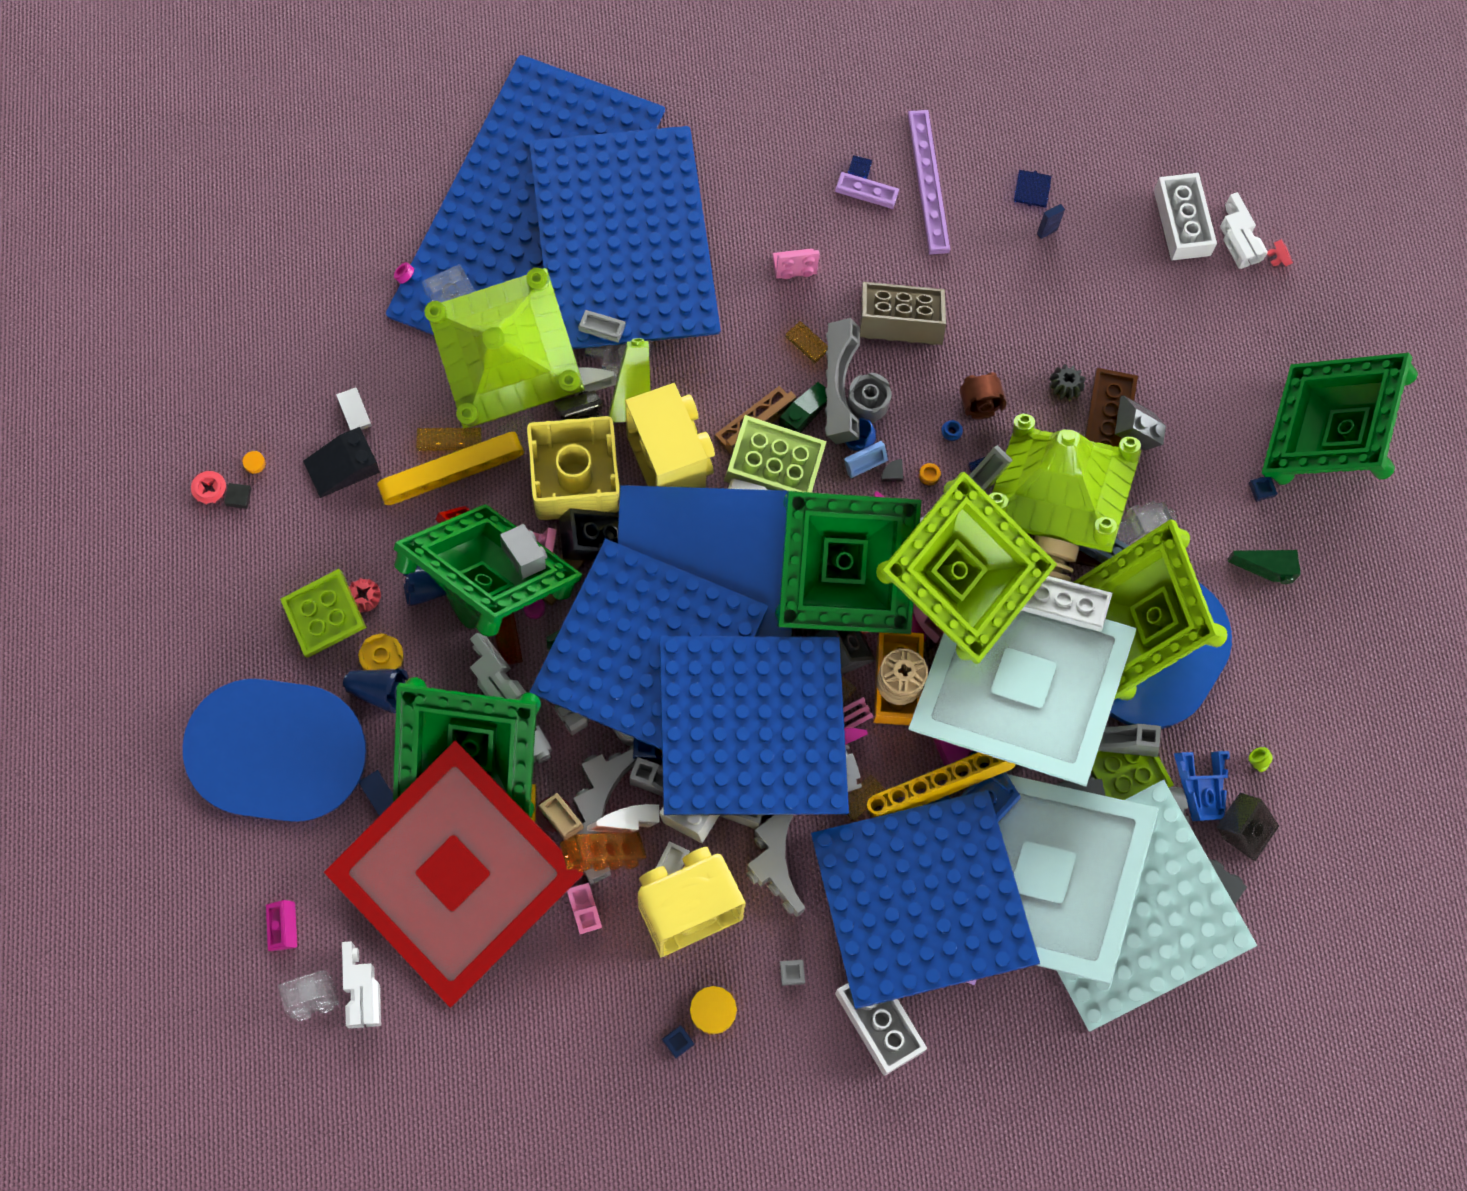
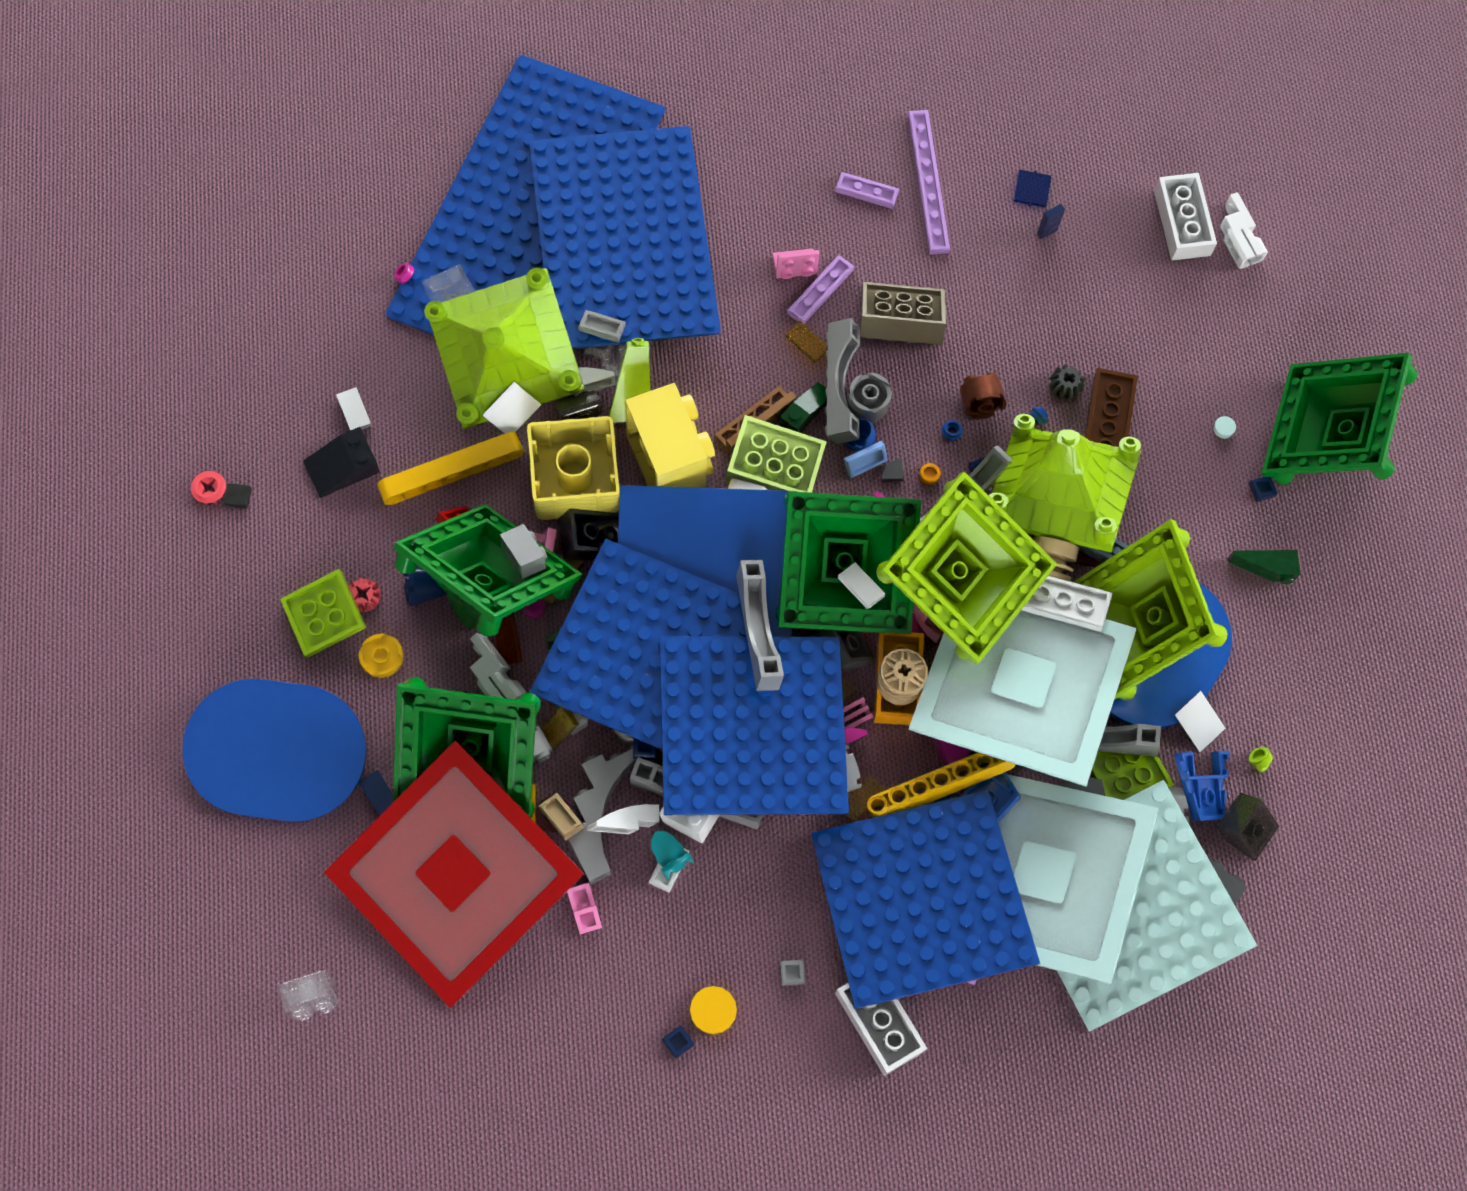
(254, 462): light orange tile -> none
(281, 925): dark pink slope -> none
(364, 990): white plate -> none
(376, 686): dark blue cone -> none
(447, 438): clear yellow tile -> none
(512, 409): none -> white sticker
(559, 727): none -> clear yellow tile
(603, 851): clear orange brick -> none
(669, 853): none -> teal piece
(690, 901): light yellow brick -> none
(763, 653): none -> light grey arch
(772, 865): light grey arch -> none
(820, 289): none -> lavender tile
(860, 167): clear blue tile -> none
(861, 585): none -> white tile
(1039, 415): none -> blue plate
(1140, 423): dark grey slope -> none
(1143, 520): clear brick -> none
(1200, 721): none -> white sticker
(1224, 427): none -> light aqua tile
(1282, 254): coral tile -> none

